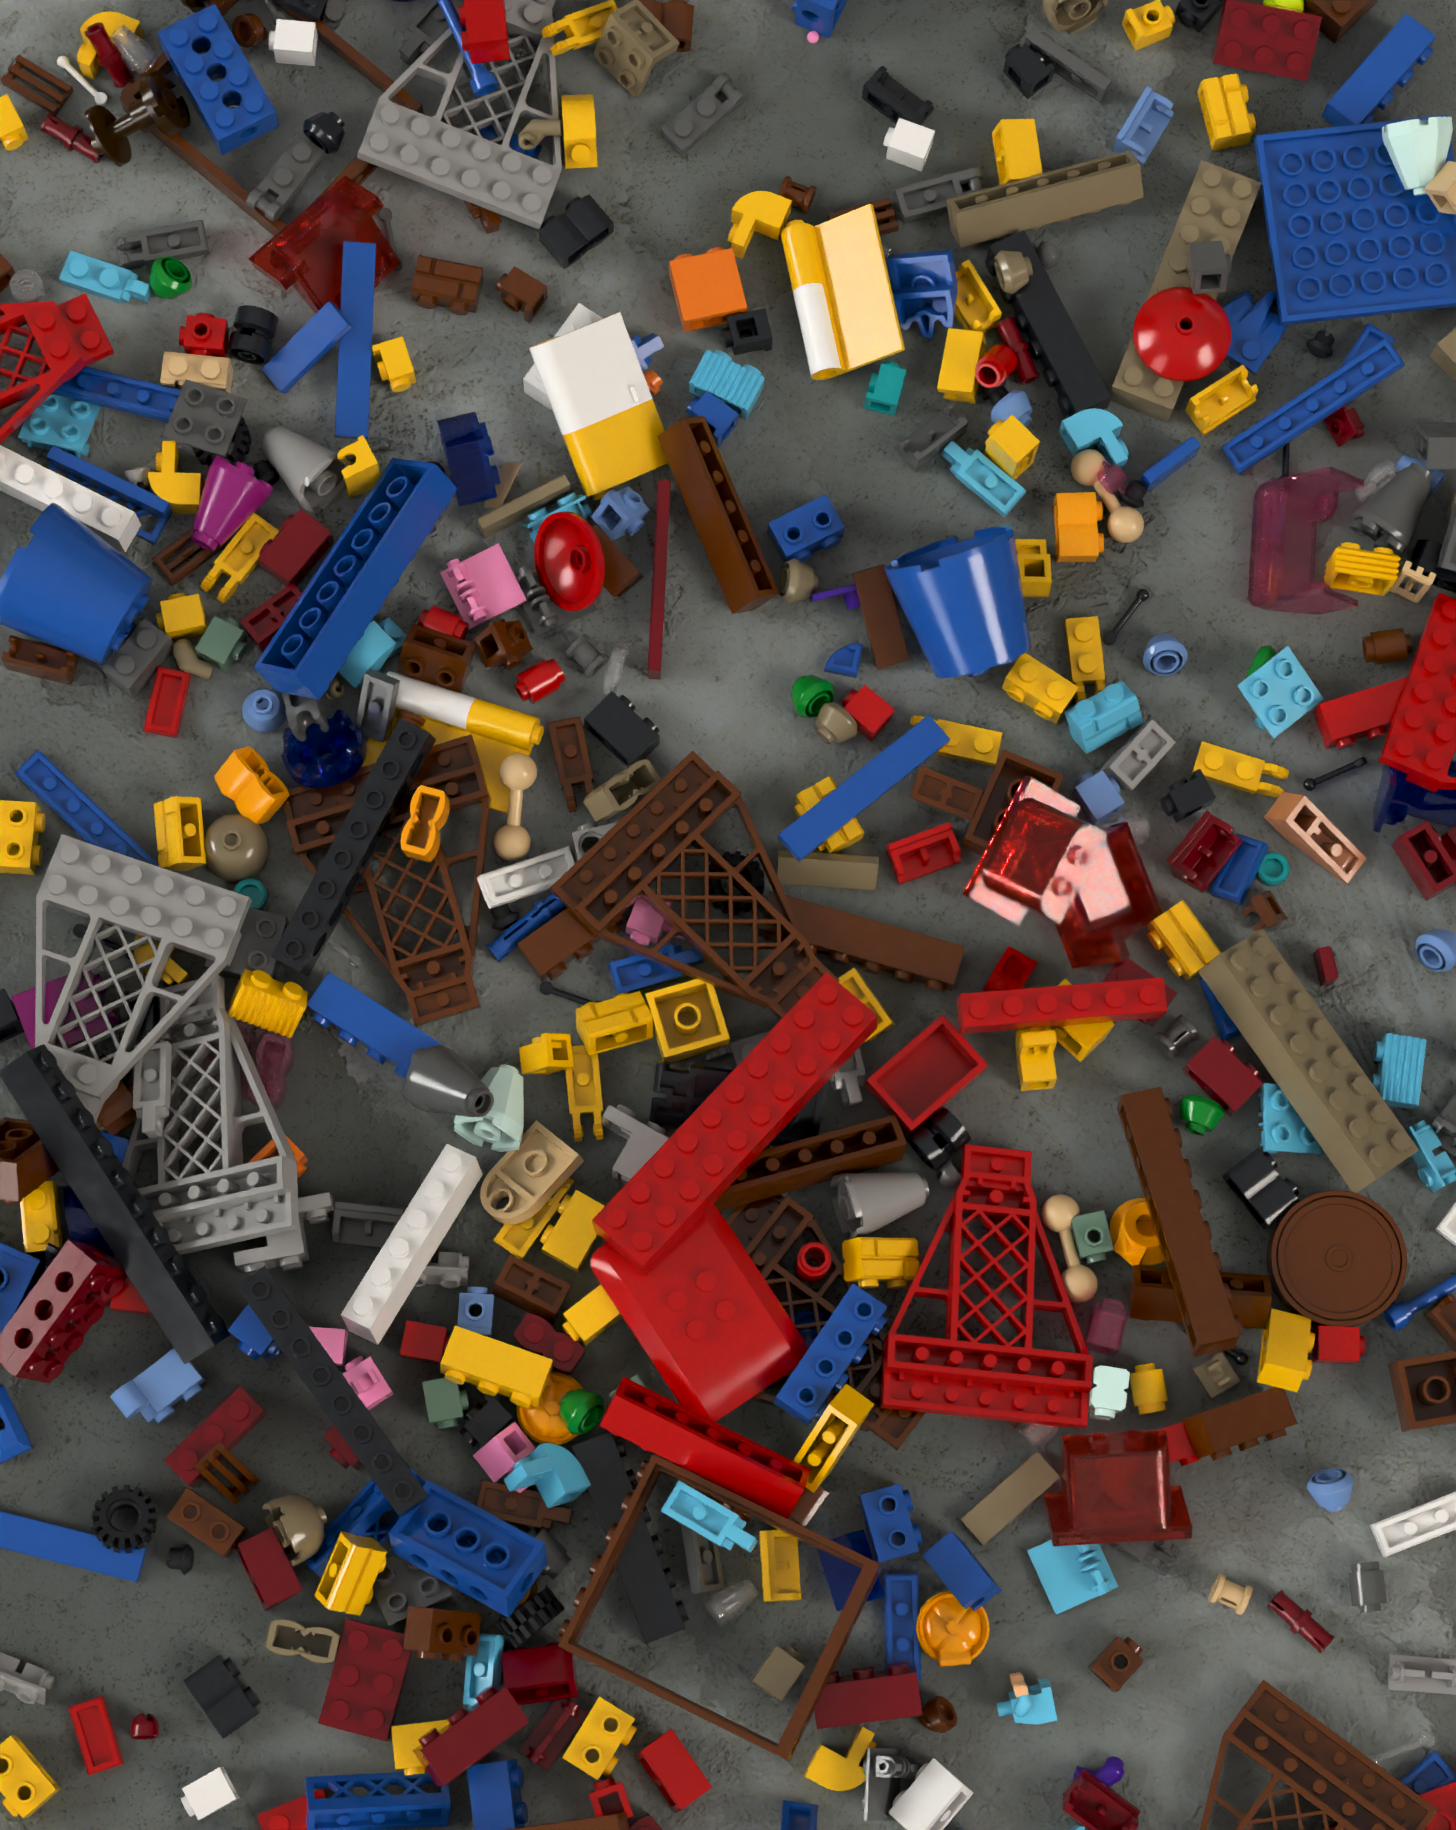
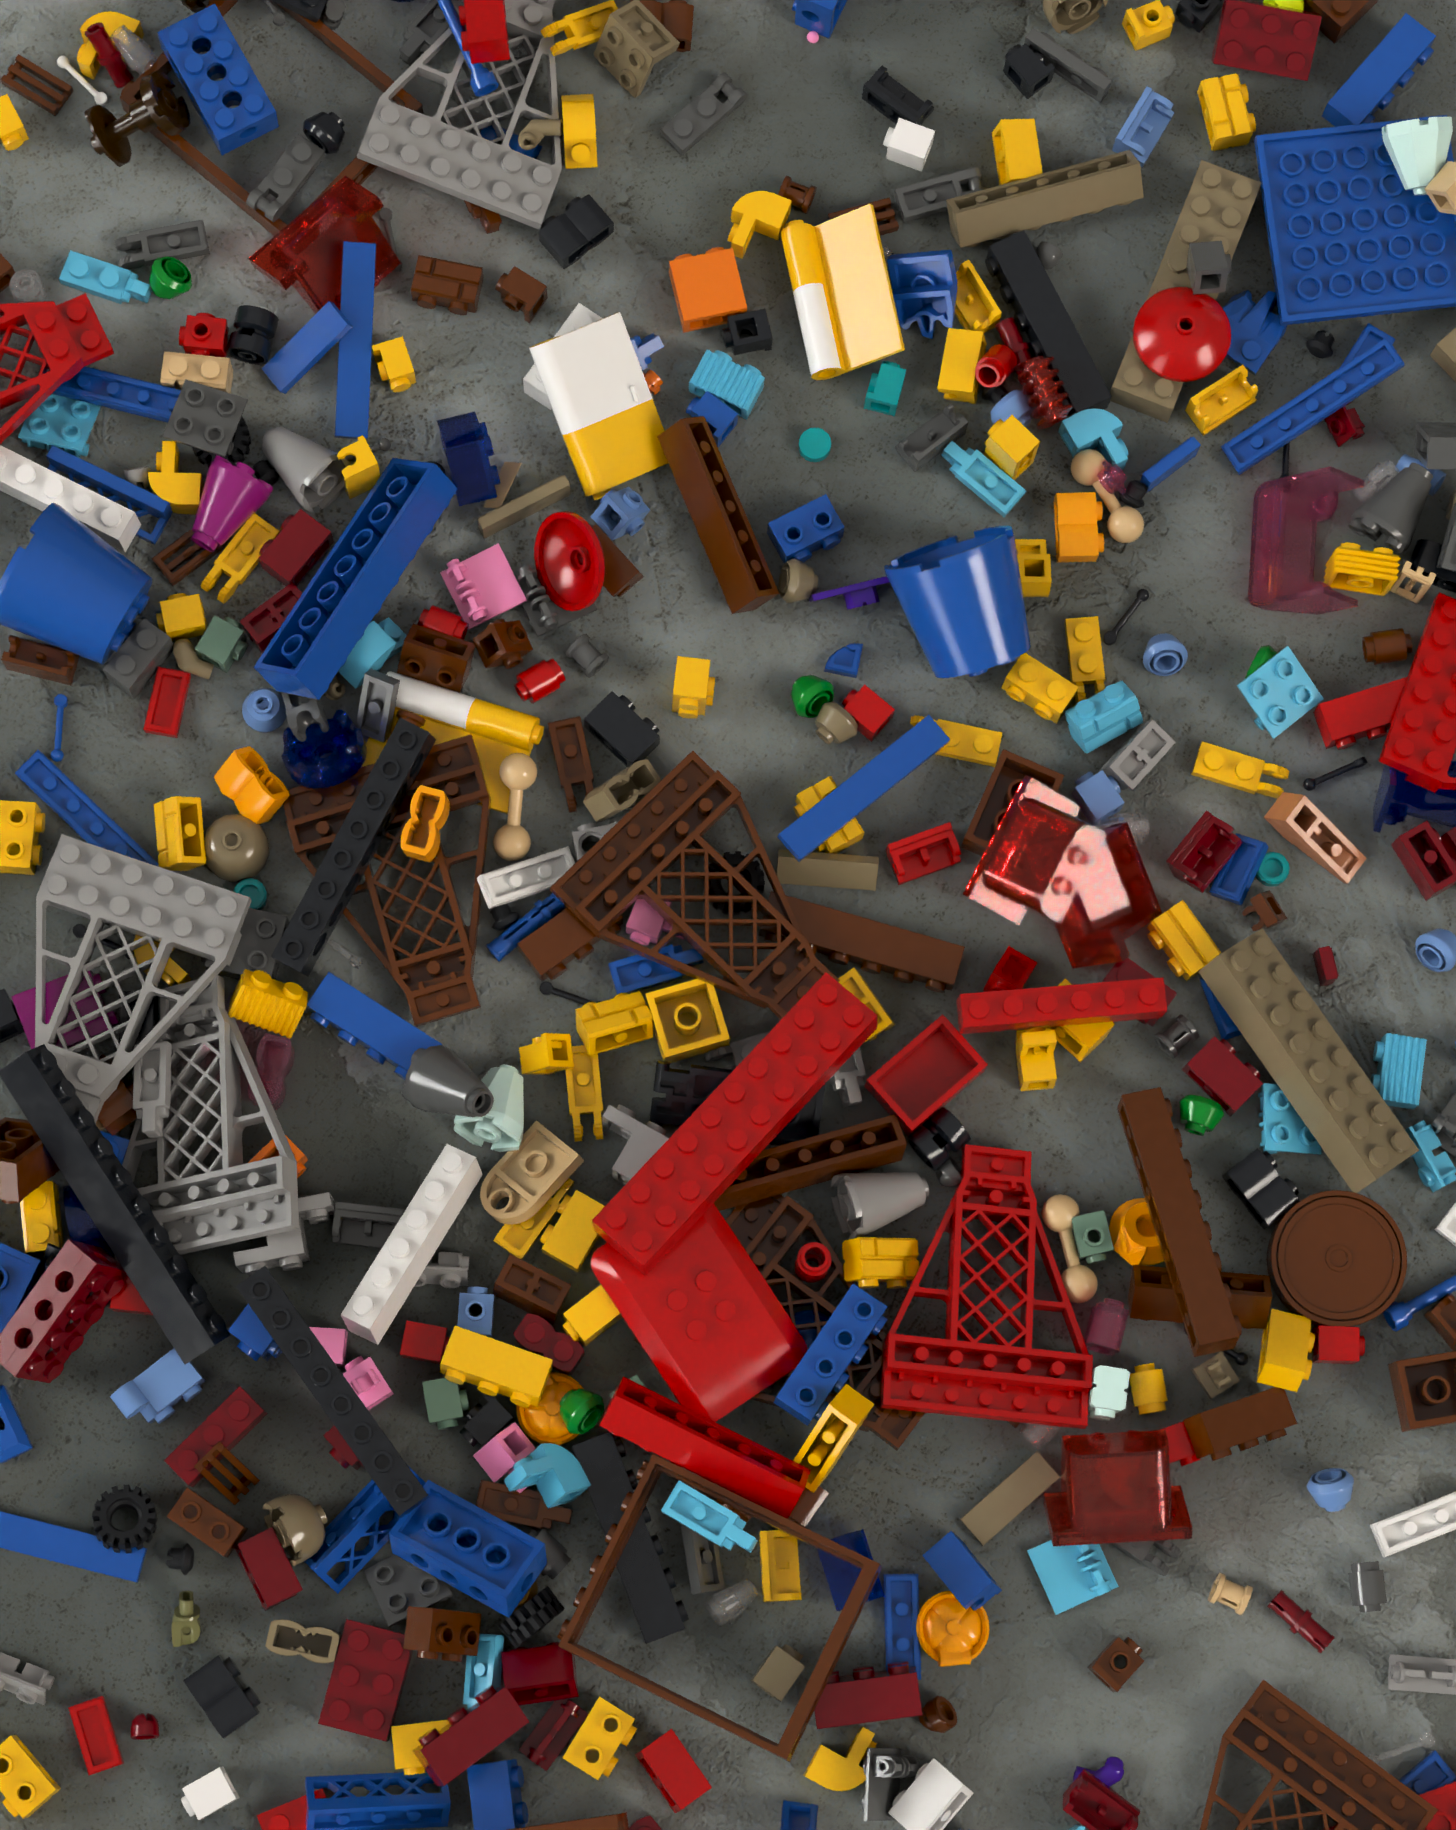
(61, 702): none -> blue hinge
(71, 137): dark red pin -> none
(185, 1620): none -> olive piece
(248, 30): reddish brown tile -> none
(294, 42): white brick -> none
(351, 1573): yellow brick -> none
(568, 502): medium azure hinge -> none
(610, 1798): red brick -> none
(616, 665): clear tile -> none
(659, 579): dark red tile -> none
(692, 687): none -> yellow brick
(814, 444): none -> teal tile
(880, 616): reddish brown tile -> none
(890, 1523): blue brick -> none
(946, 793): reddish brown hinge -> none
(1012, 270): dark tan cone -> none
(1029, 1703): medium azure piece -> none
(1043, 391): none -> clear red piece
(1188, 797): black brick -> none

